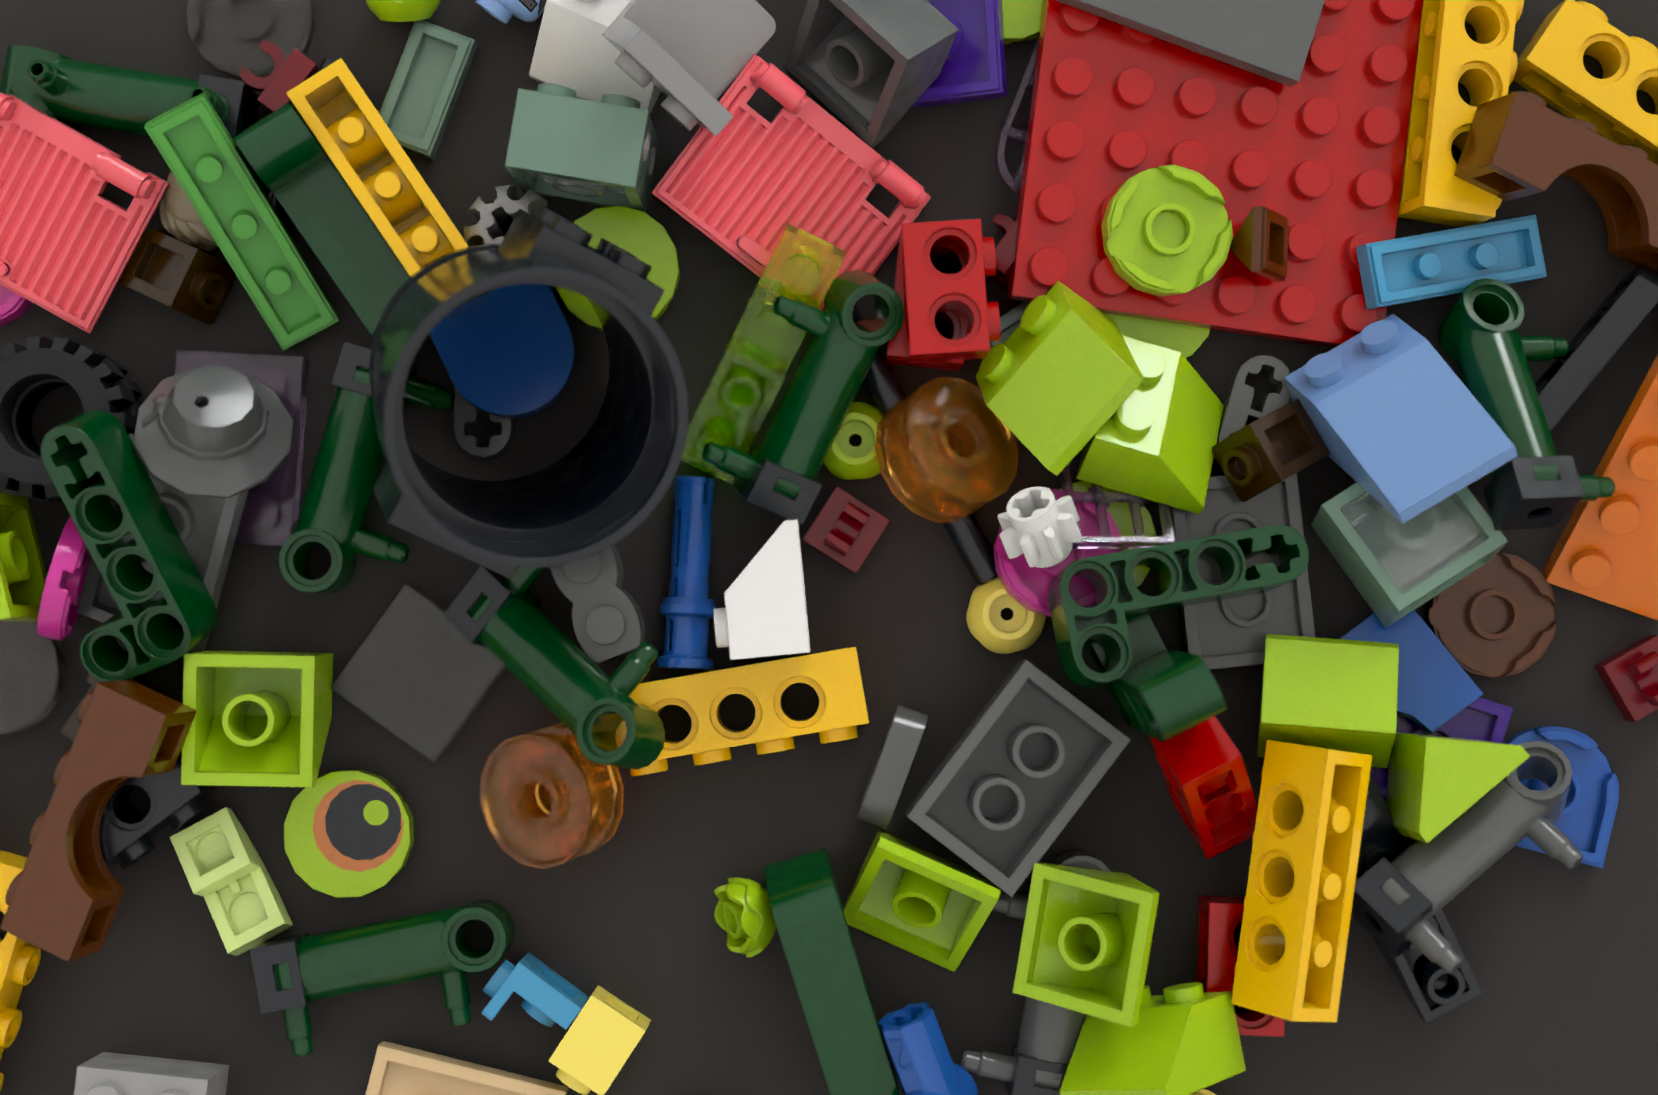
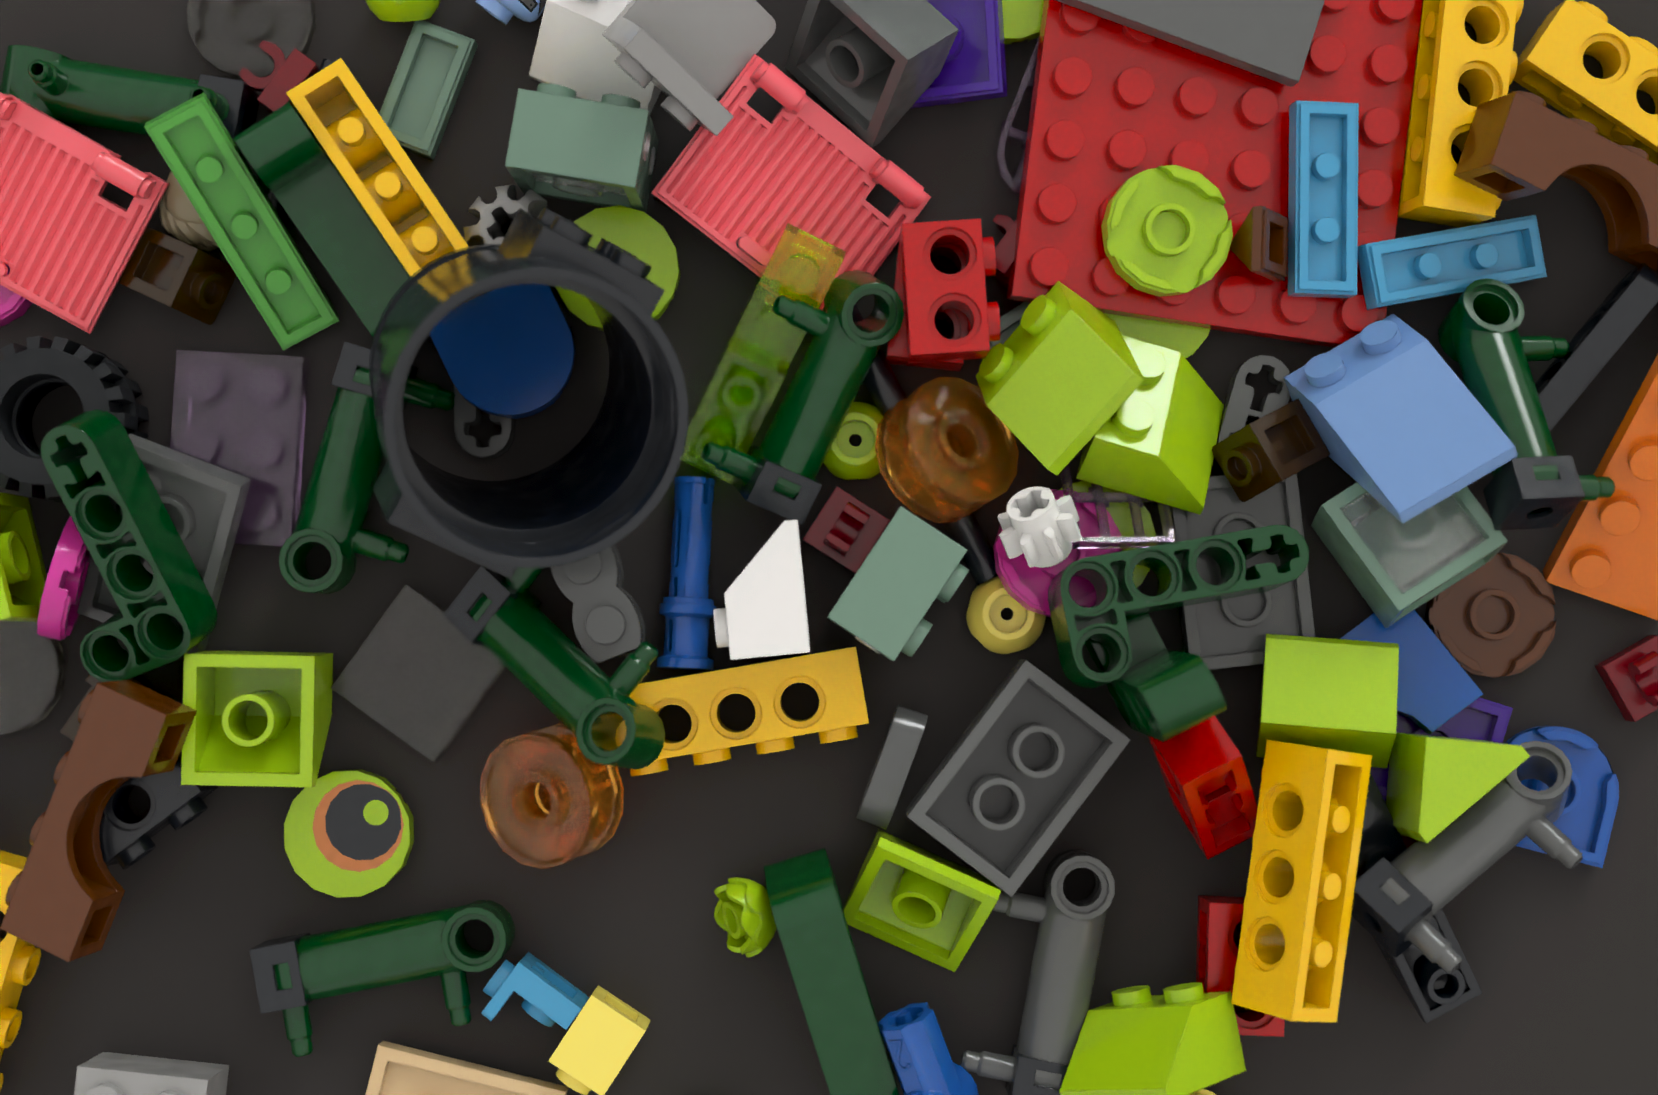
(214, 447): dark grey hat -> none
(232, 880): yellowish green slope -> none
(898, 585): none -> sand green piece
(1087, 941): lime slope -> none
(1323, 199): none -> dark azure tile

